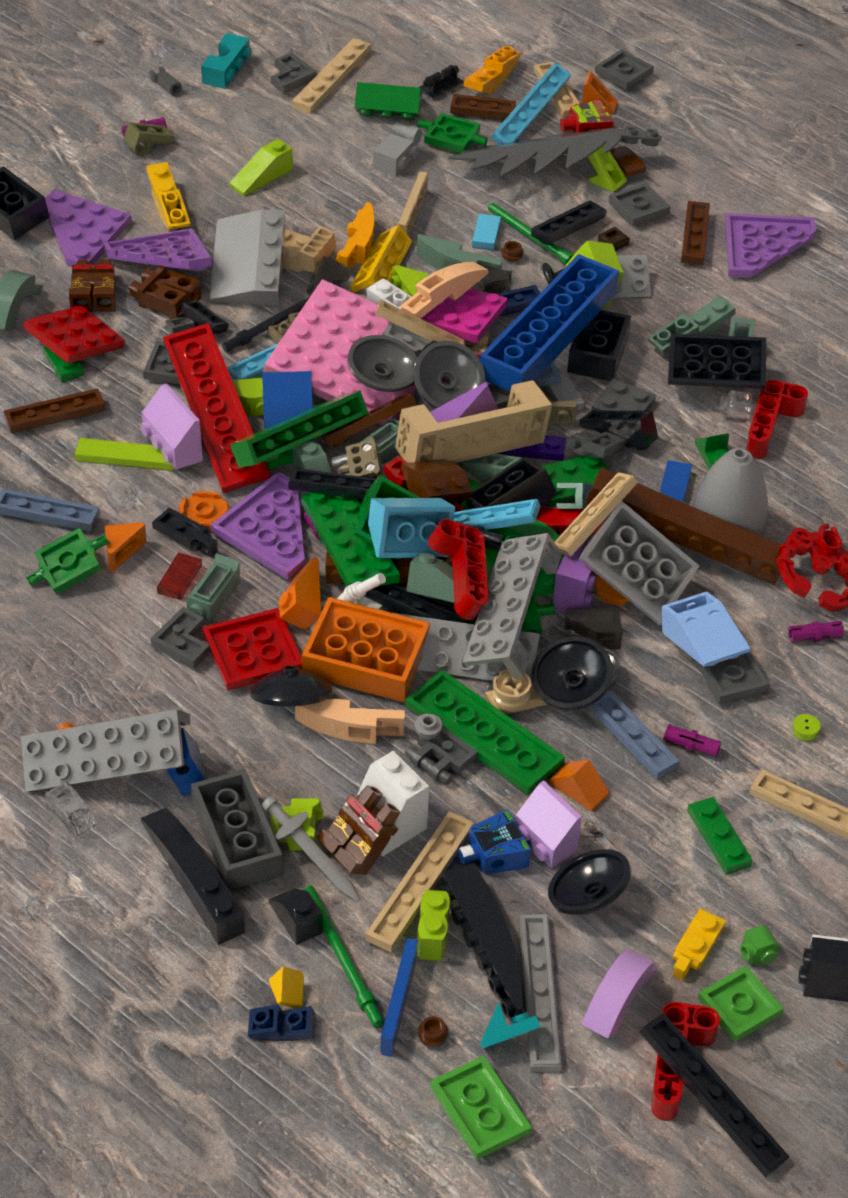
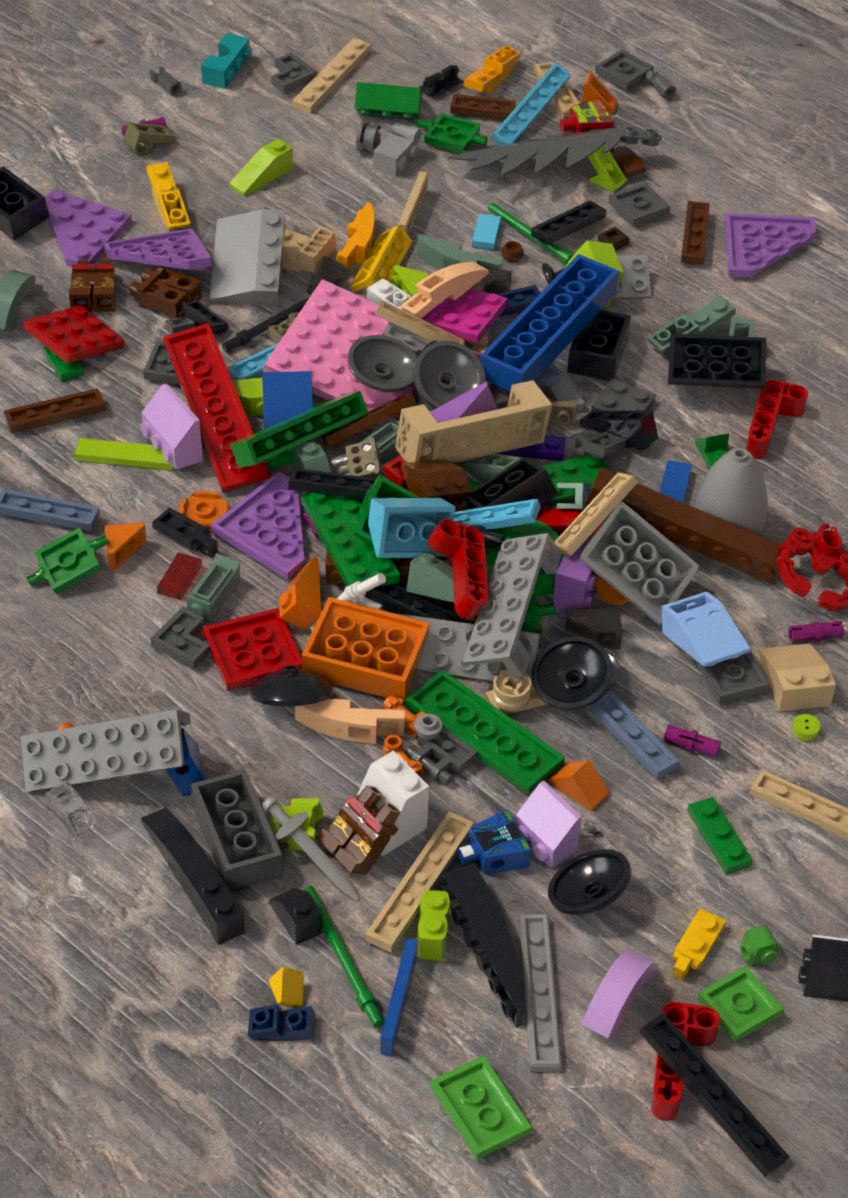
(368, 137): none -> flat silver wheel
(392, 702): none -> orange bar
(395, 744): none -> orange bar
(433, 1031): reddish brown plate -> none
(499, 1030): teal slope -> none
(661, 84): none -> dark grey bar
(737, 406): clear head -> none
(798, 677): none -> tan slope

